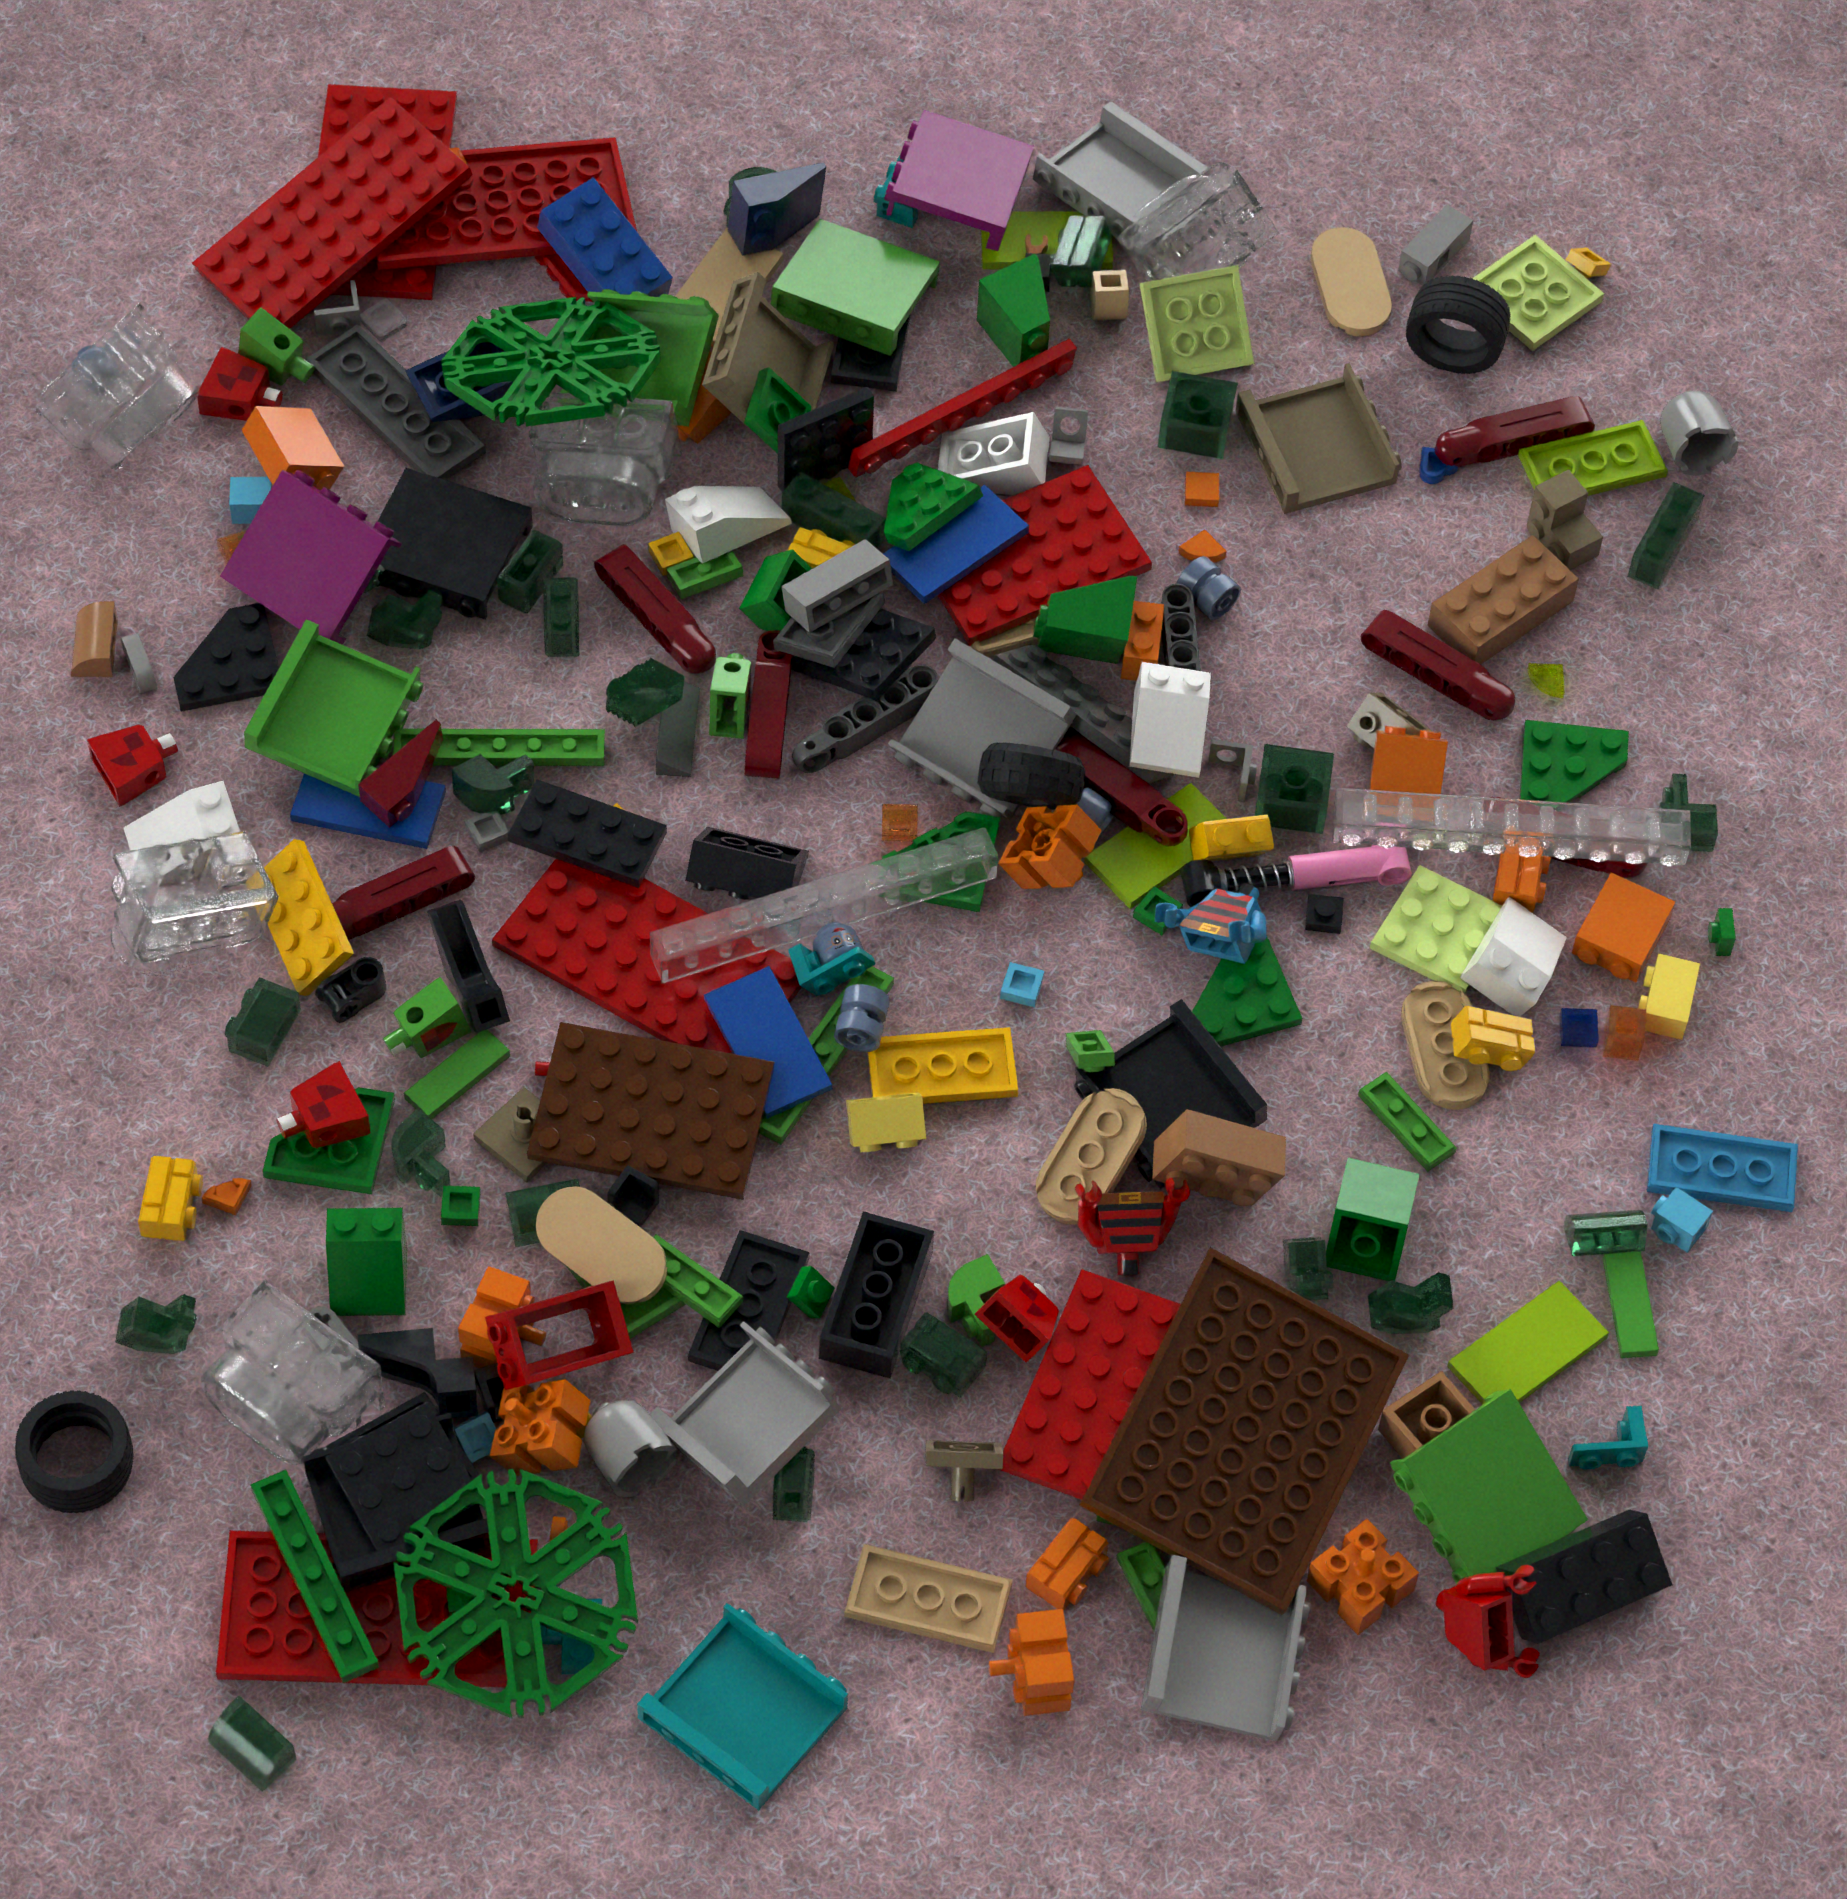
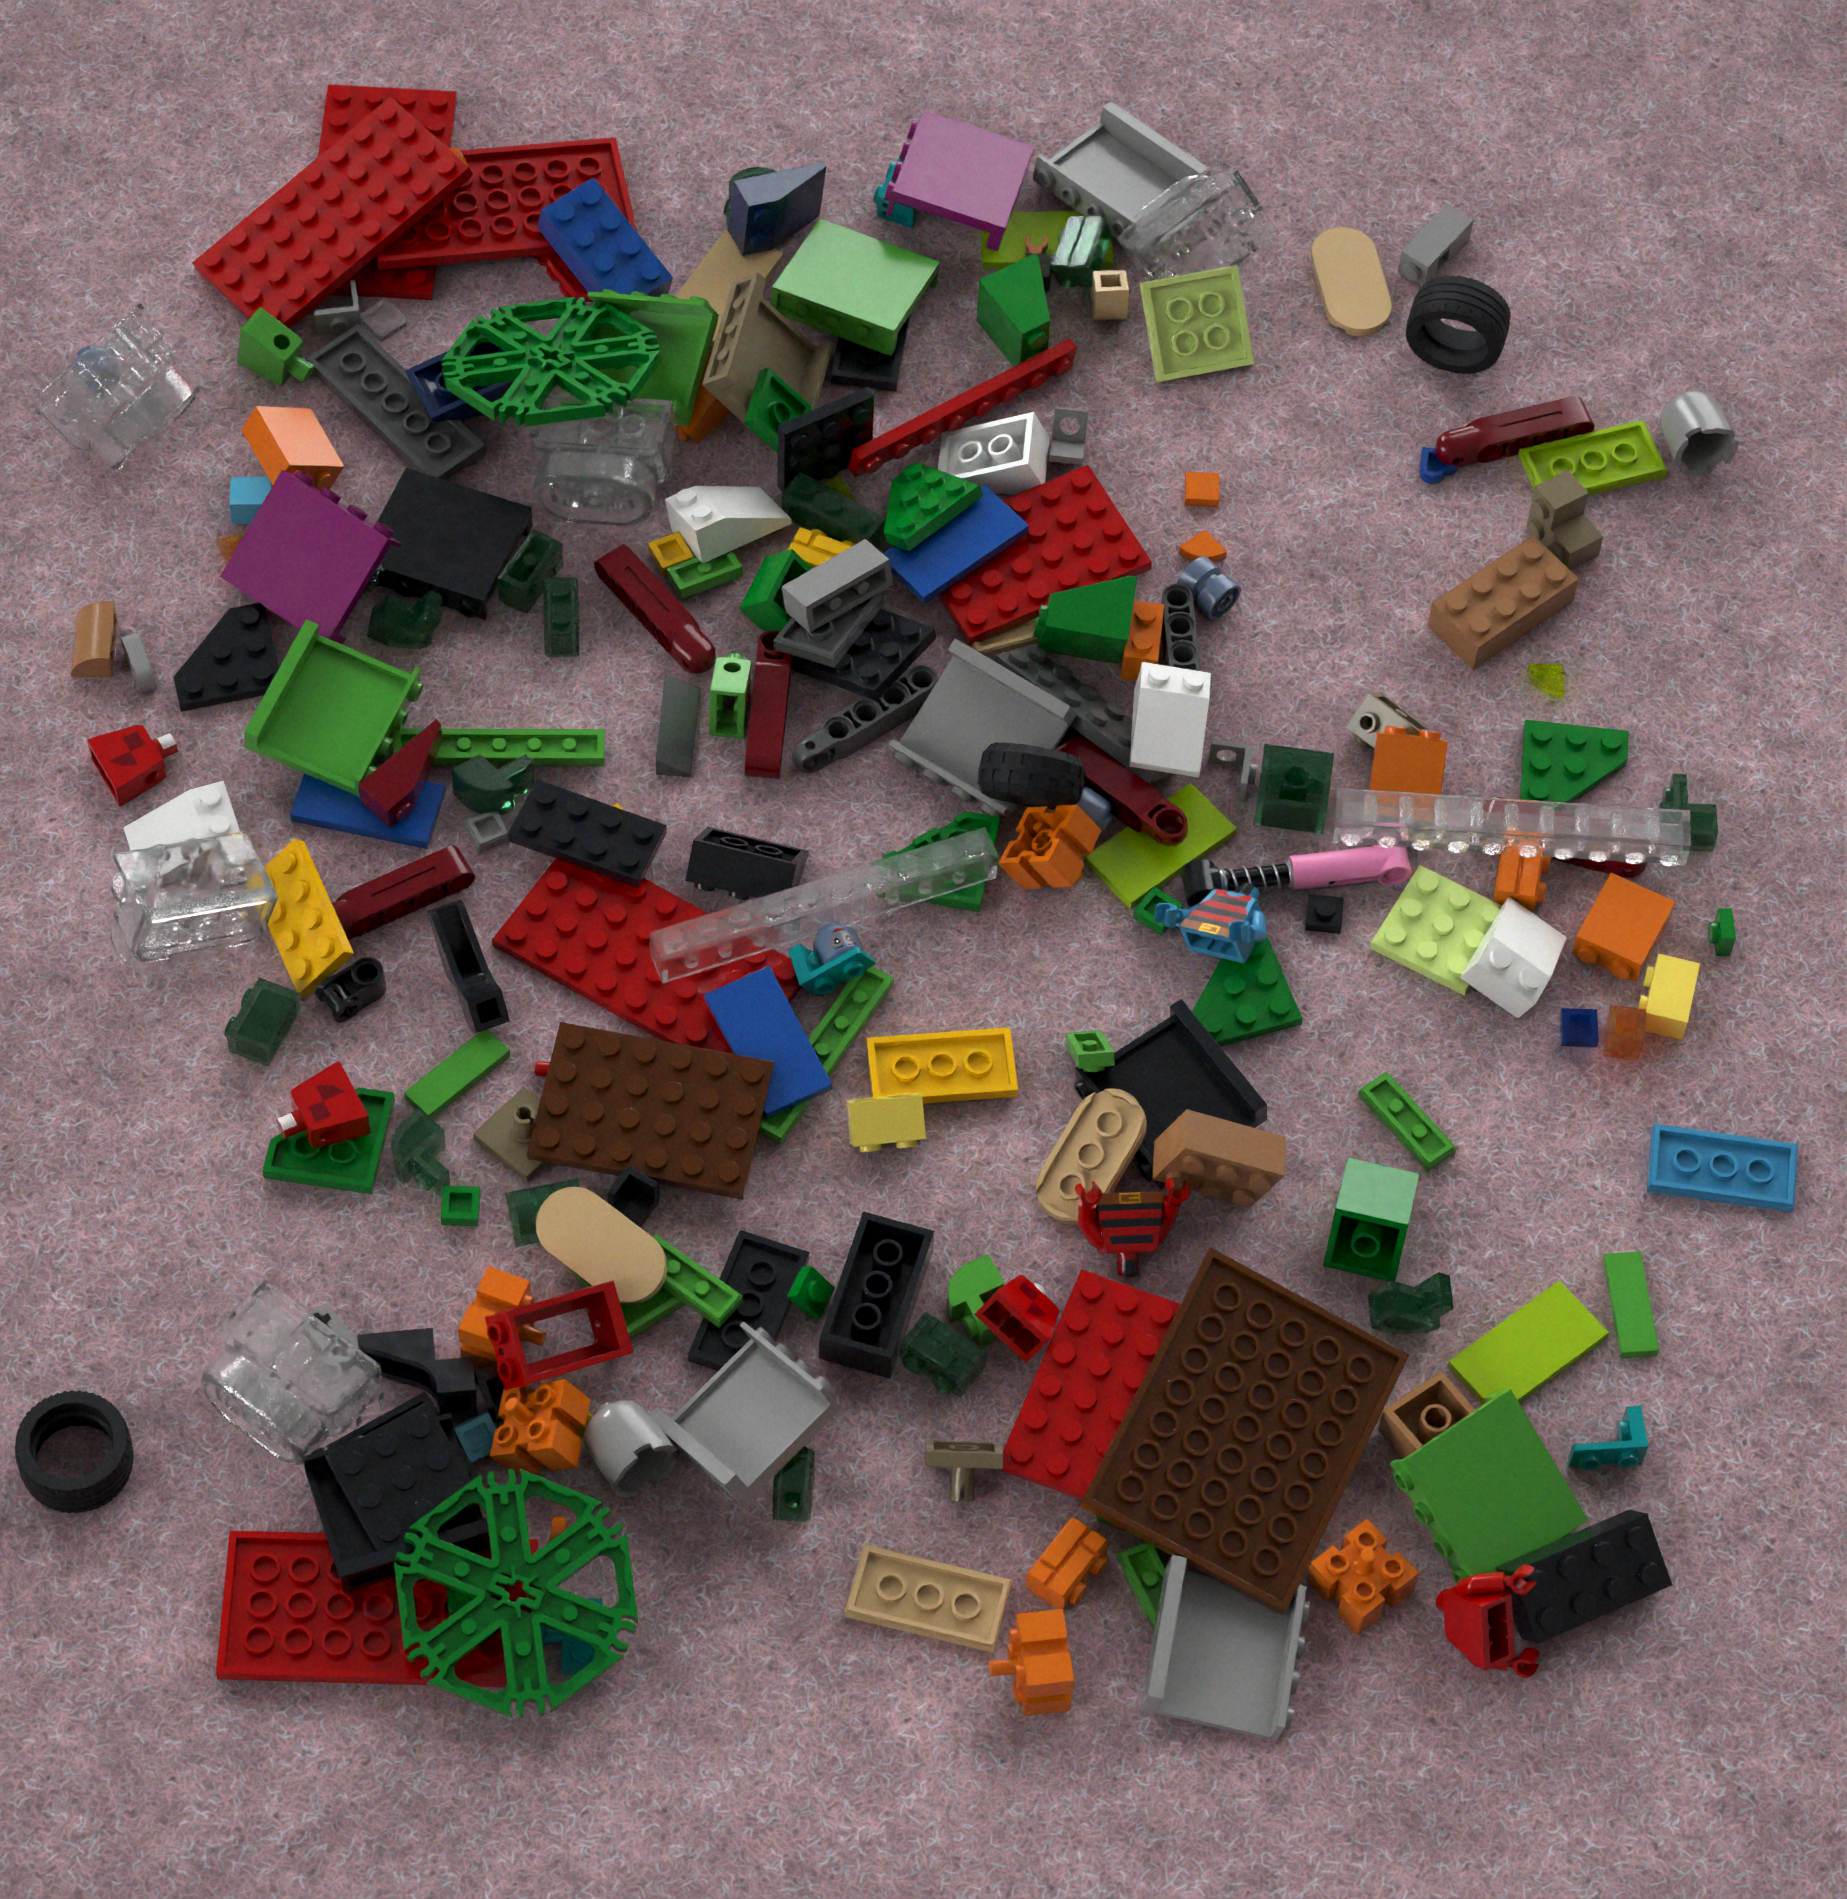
(157, 1327): clear green brick -> none
(169, 1198): yellow brick -> none
(228, 1195): orange tile -> none
(236, 387): red torso -> none
(251, 1743): clear green brick -> none
(314, 1576): green plate -> none
(366, 1261): green slope -> none
(428, 1021): bright green torso -> none
(644, 692): clear green brick -> none
(745, 1707): teal panel -> none
(862, 1018): sand blue wheel -> none
(899, 822): clear orange brick -> none
(1022, 984): medium azure plate -> none
(1197, 415): clear green brick -> none
(1231, 838): yellow brick -> none
(1307, 1267): clear green brick -> none
(1319, 442): dark tan panel -> none
(1430, 1045): tan tile -> none
(1438, 665): dark red piece -> none
(1492, 1038): yellow brick -> none
(1540, 291): yellowish green plate -> none
(1588, 262): yellow plate -> none
(1606, 1232): clear green brick -> none
(1665, 535): clear green brick -> none
(1680, 1219): medium azure brick -> none

